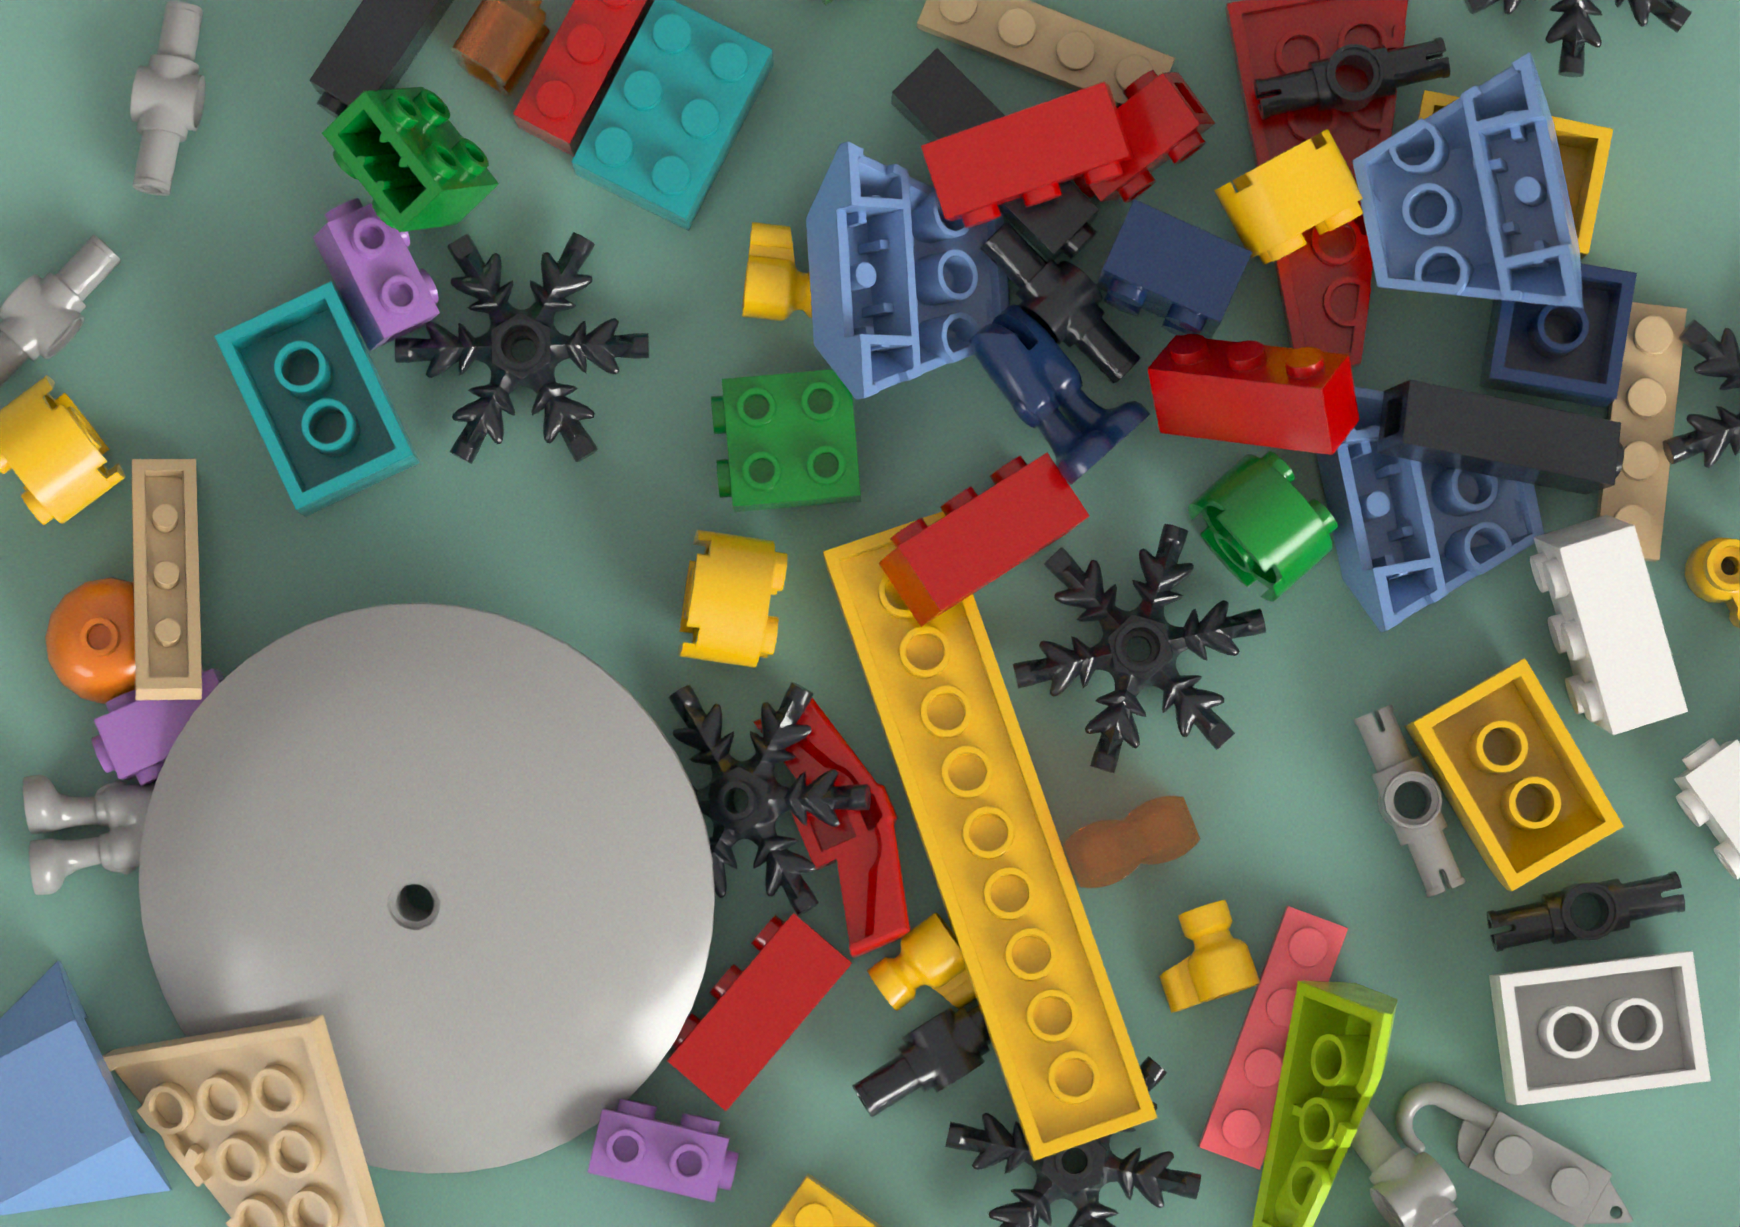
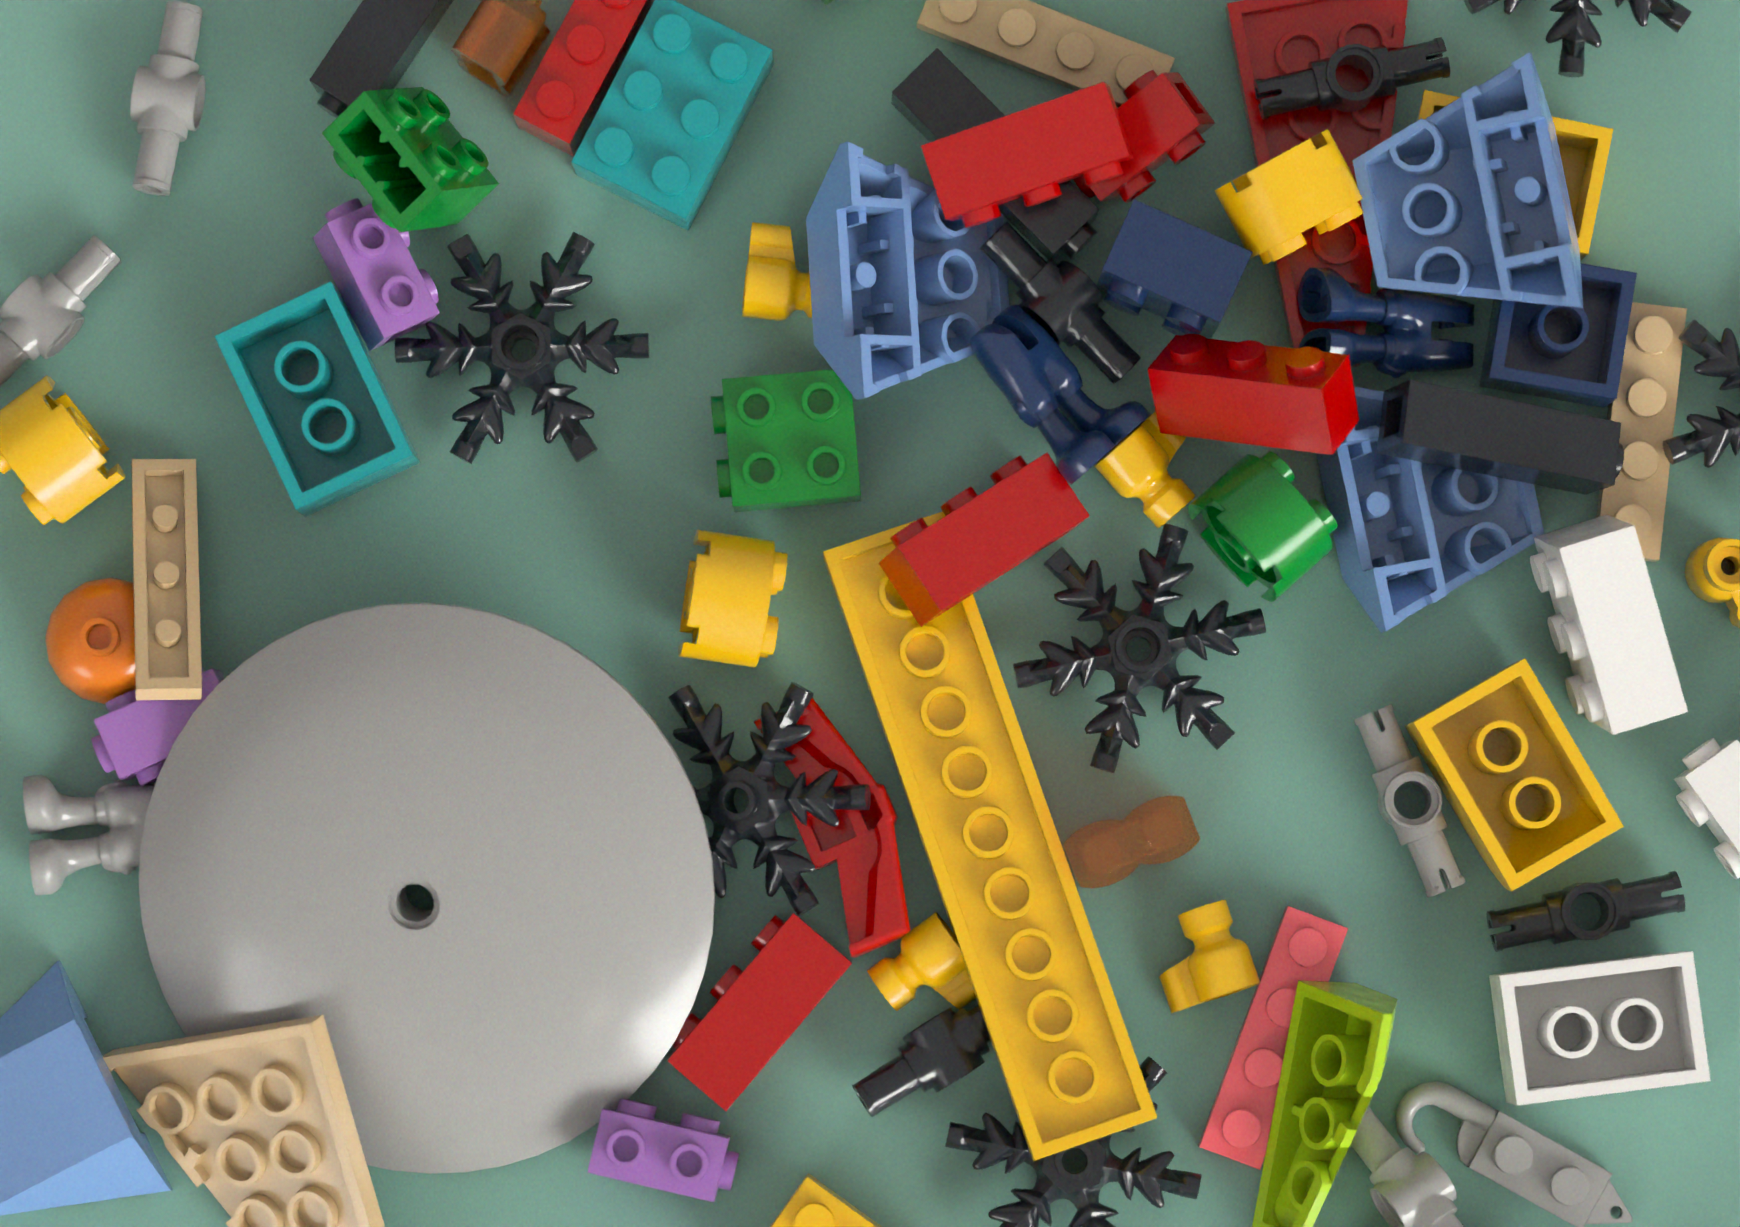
(1140, 470): none -> yellow piece
(1404, 316): none -> dark blue piece

